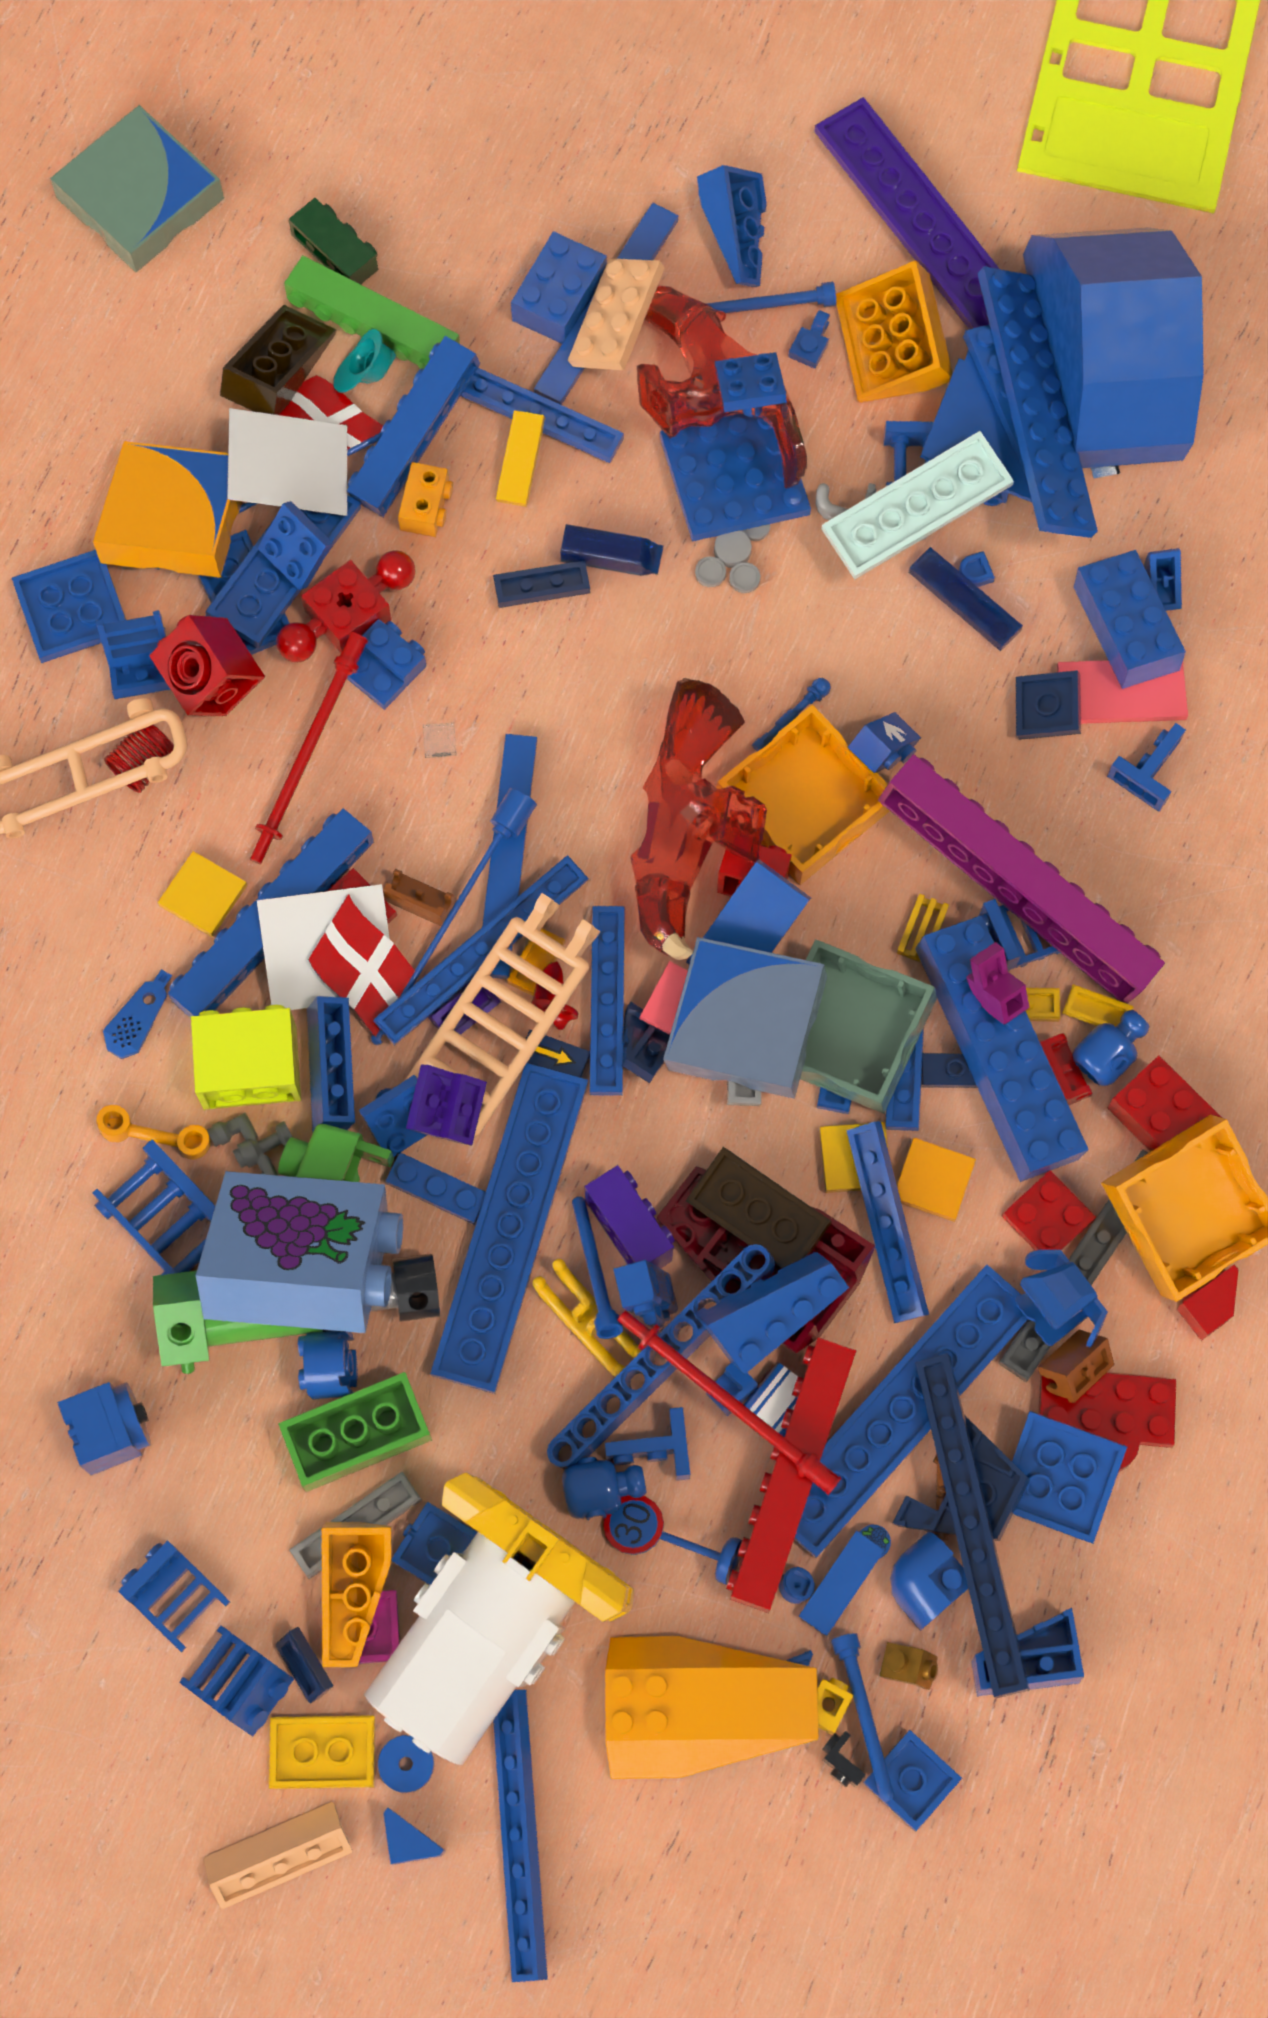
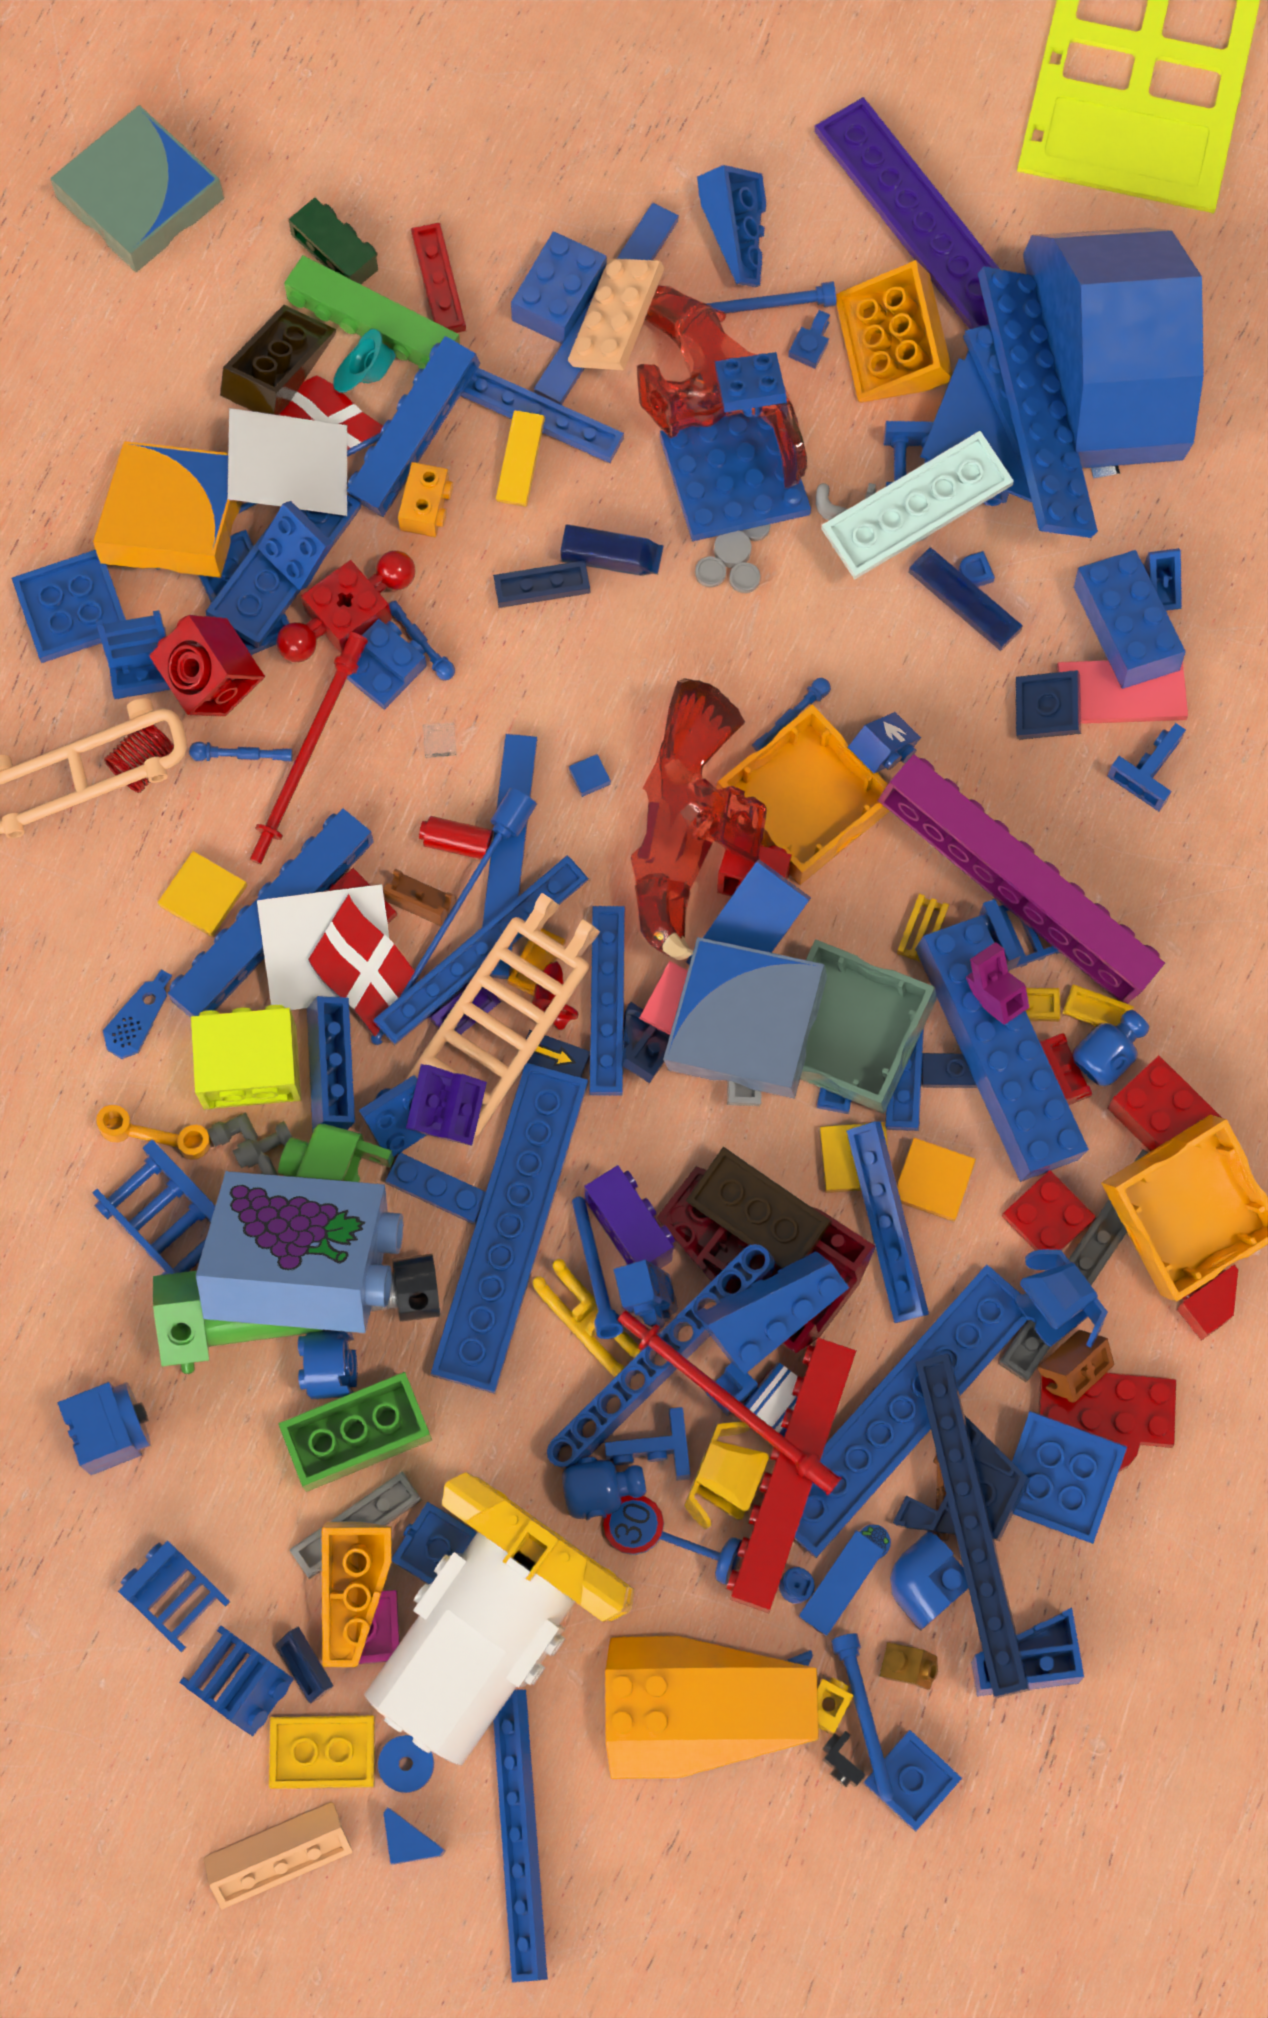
(200, 751): none -> blue piece
(438, 277): none -> red tile
(444, 668): none -> blue piece
(455, 837): none -> red brick
(589, 775): none -> blue tile
(727, 1476): none -> yellow piece

